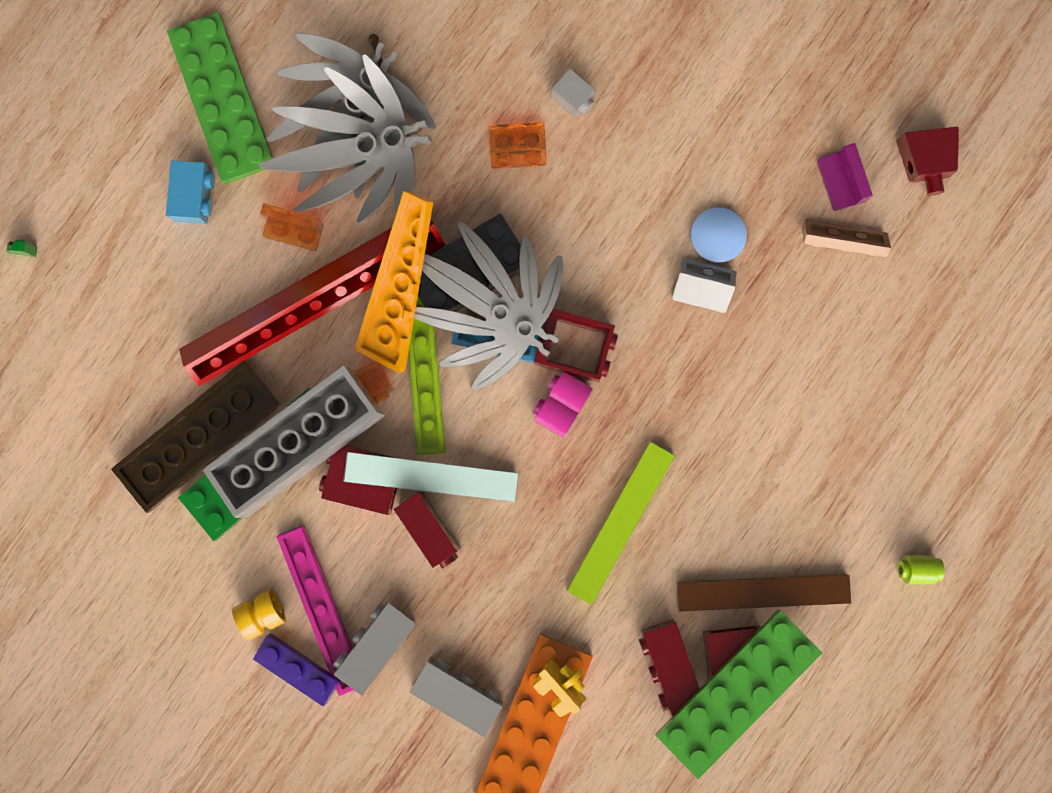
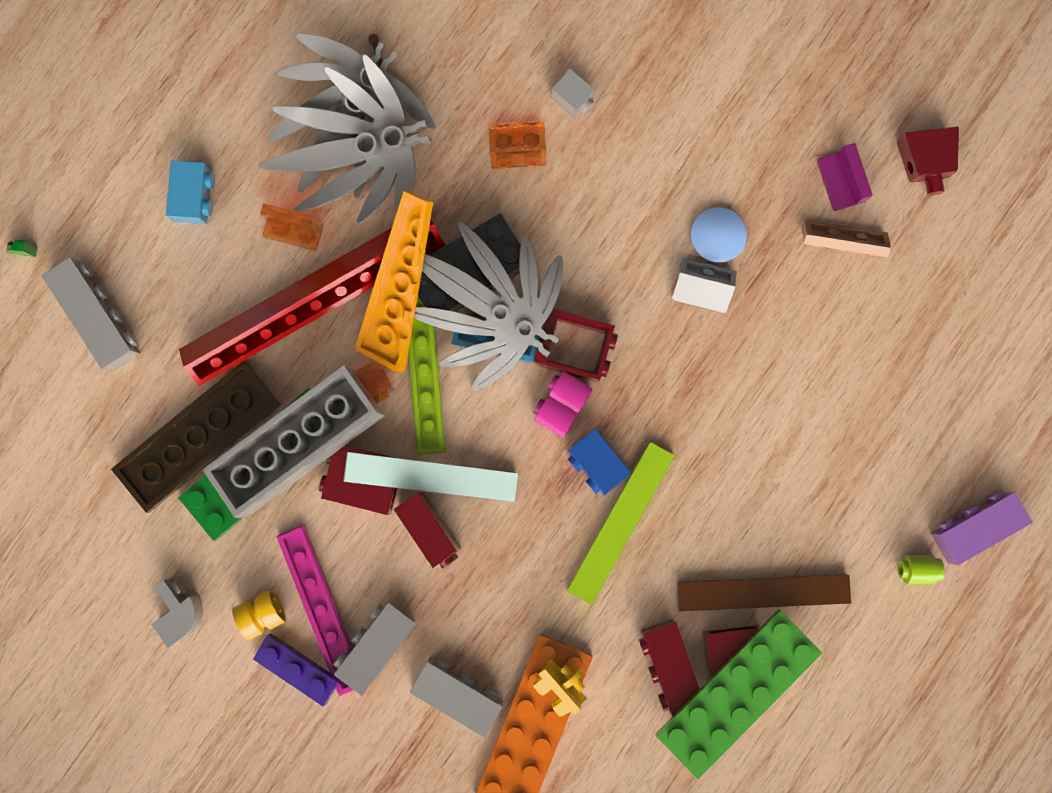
(90, 314): none -> light grey brick
(183, 614): none -> light grey brick
(220, 97): bright green plate -> none
(598, 462): none -> blue piece
(981, 527): none -> medium lavender brick

